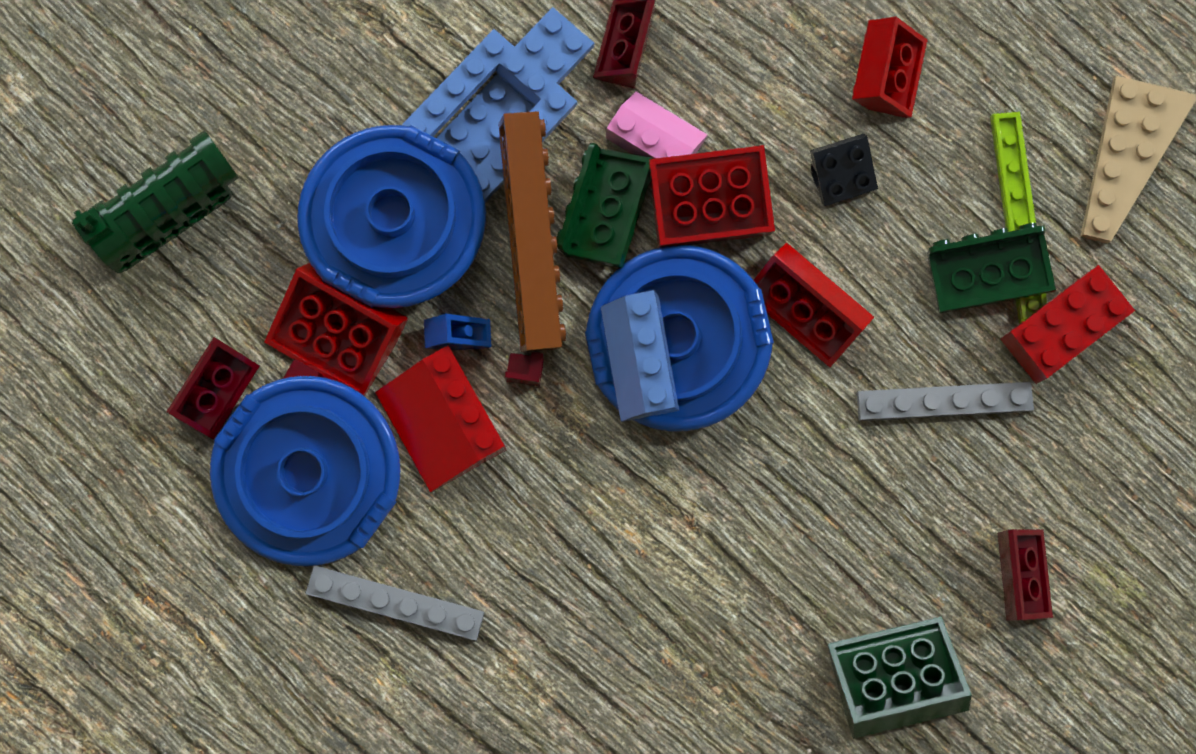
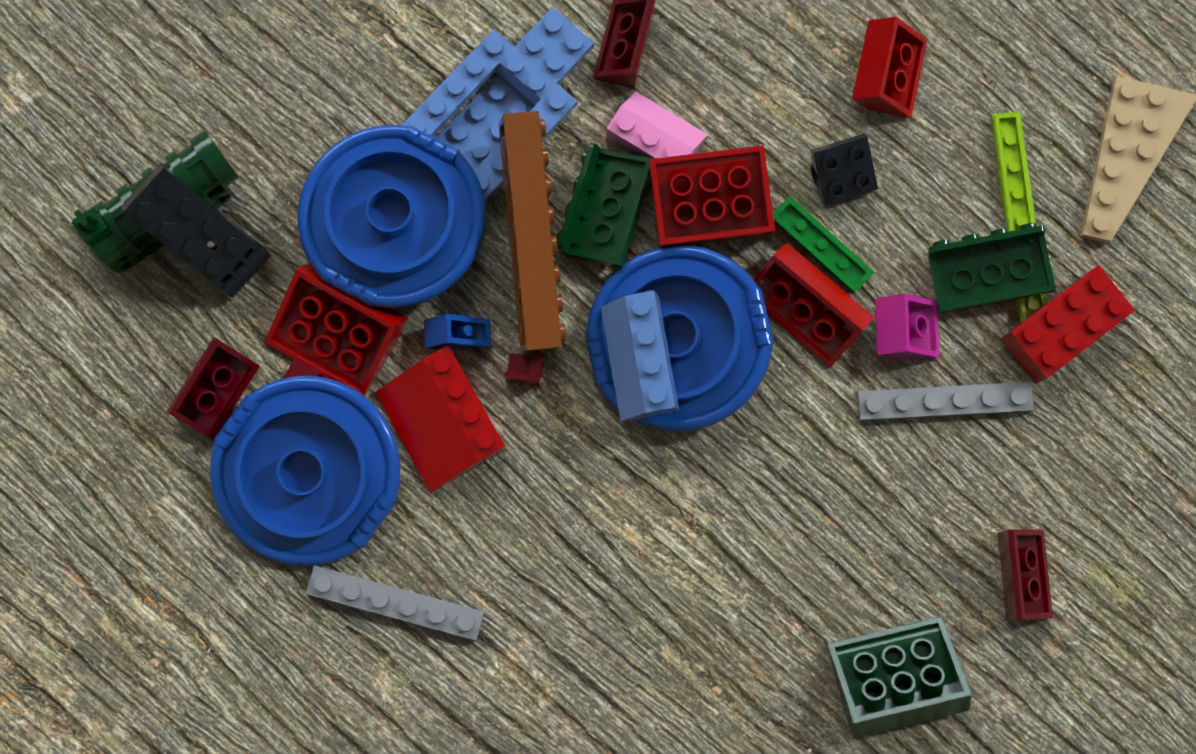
(188, 222): none -> black hinge
(821, 245): none -> green plate
(907, 327): none -> dark pink slope

